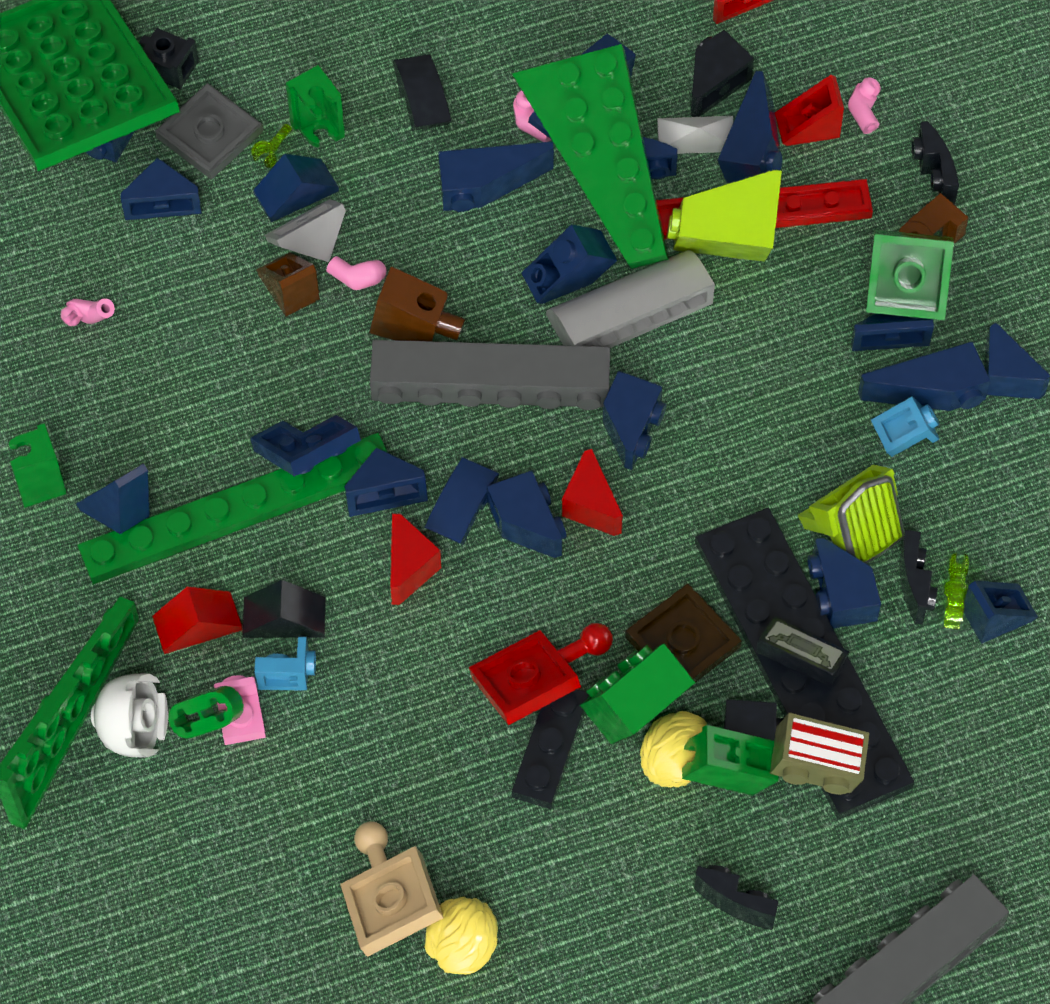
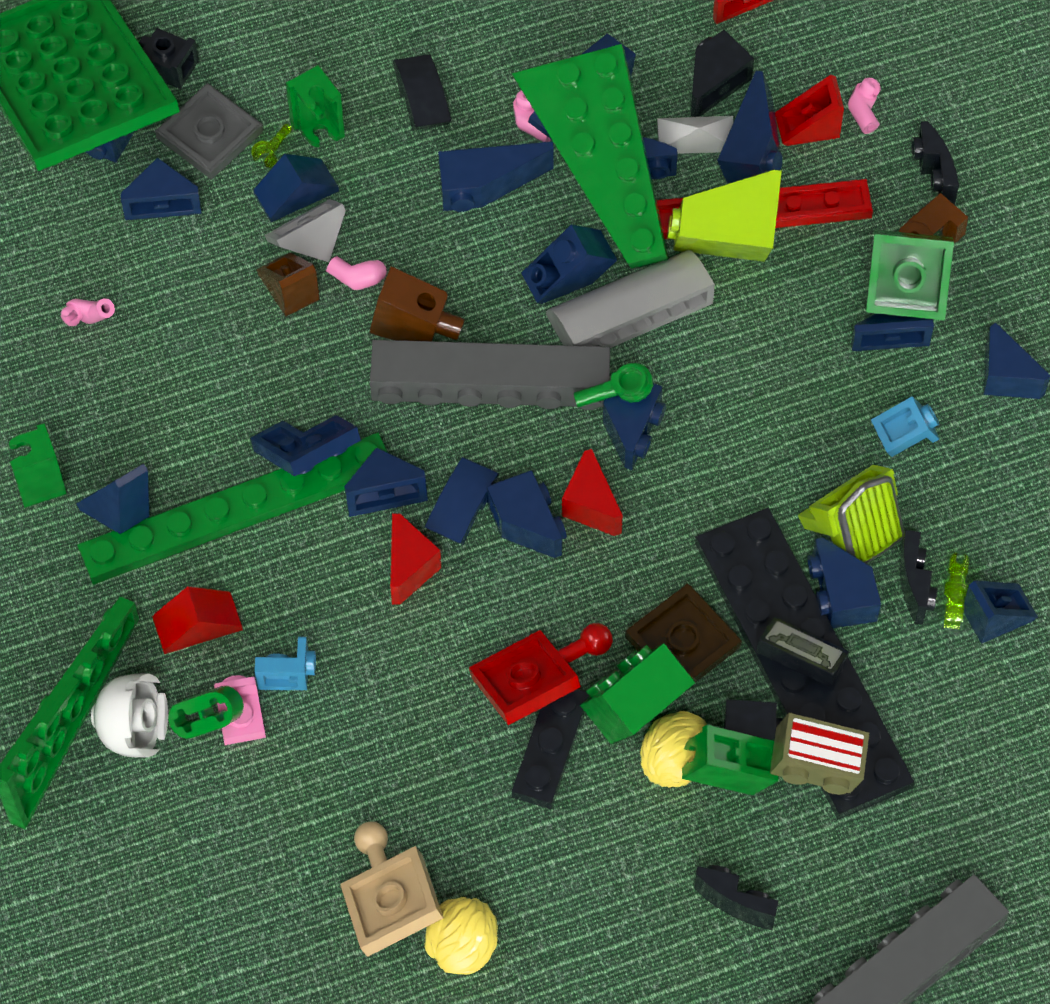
(284, 612): black slope -> none
(631, 383): none -> green plate
(940, 379): dark blue slope -> none

